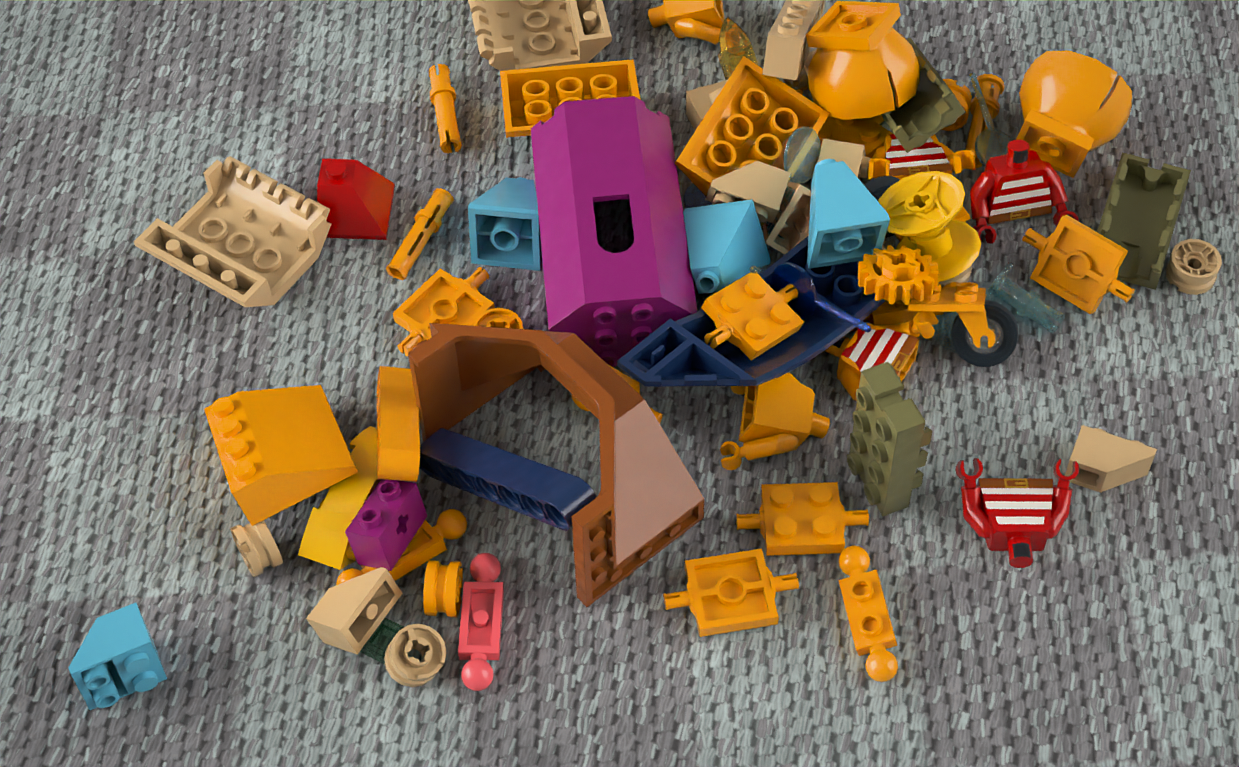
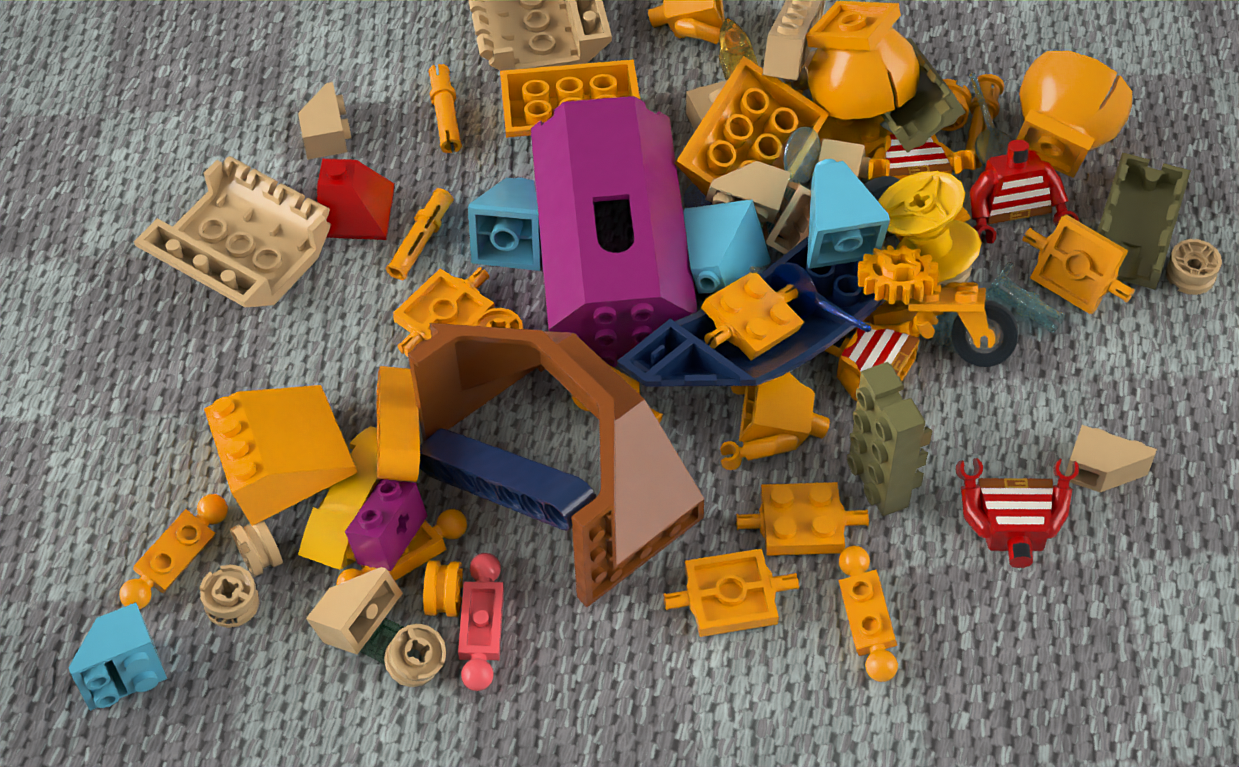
(174, 551): none -> light orange plate
(229, 595): none -> tan wheel
(321, 124): none -> tan slope

